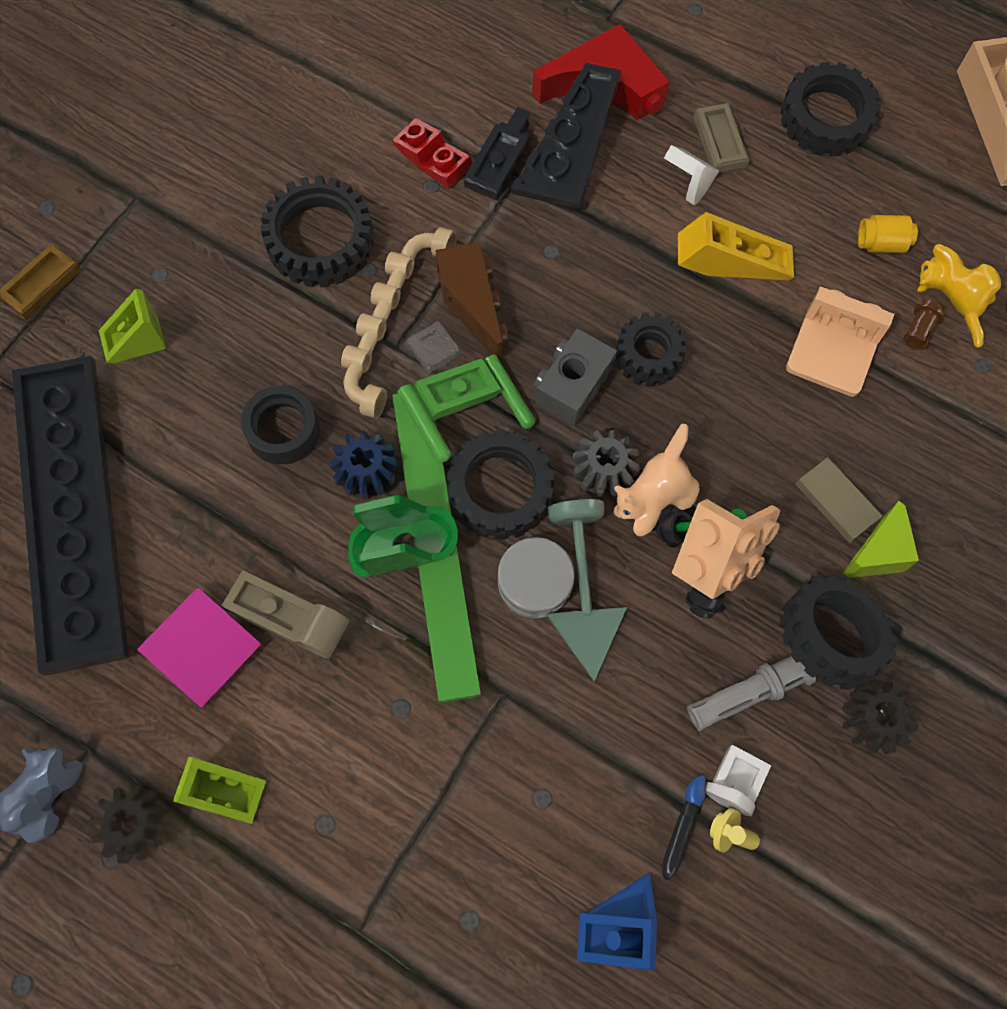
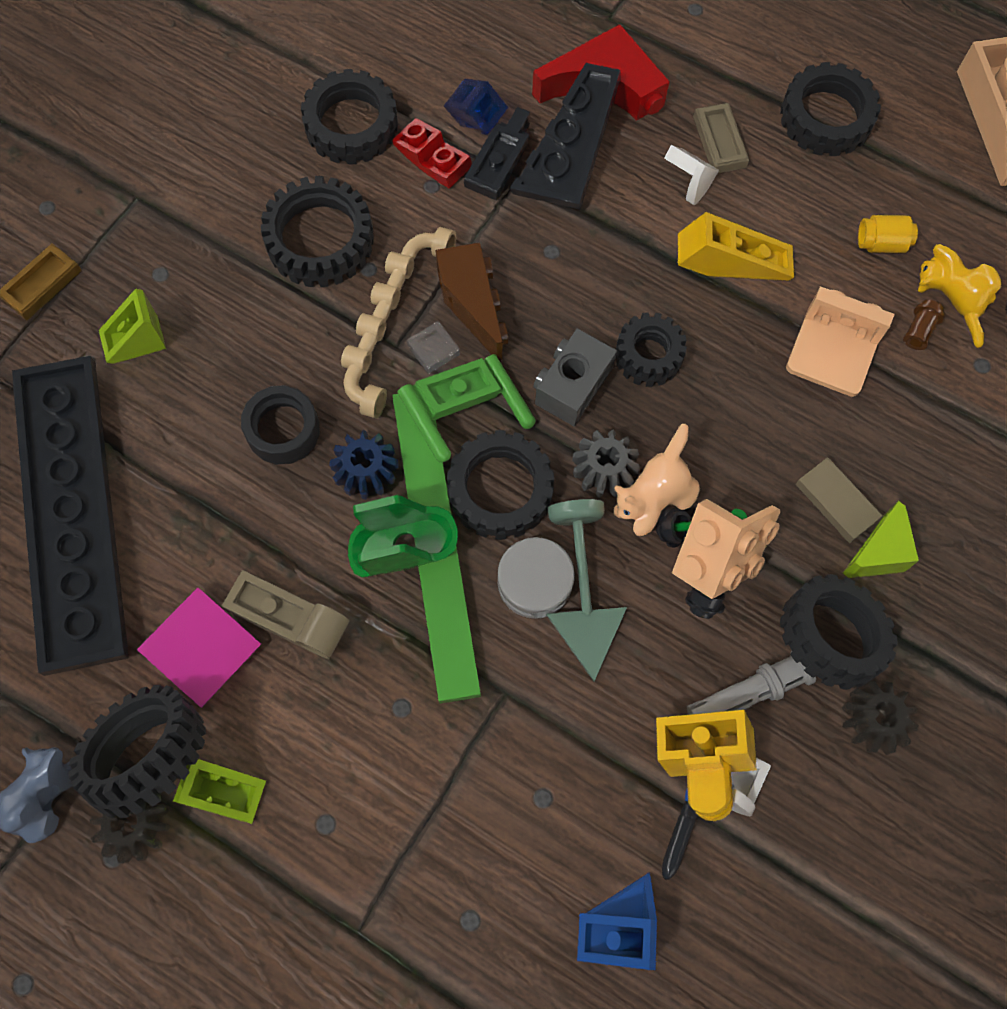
(156, 770): none -> black tyre
(349, 87): none -> black tyre
(476, 105): none -> clear blue brick
(707, 751): none -> yellow brick
(727, 831): light yellow plate -> none

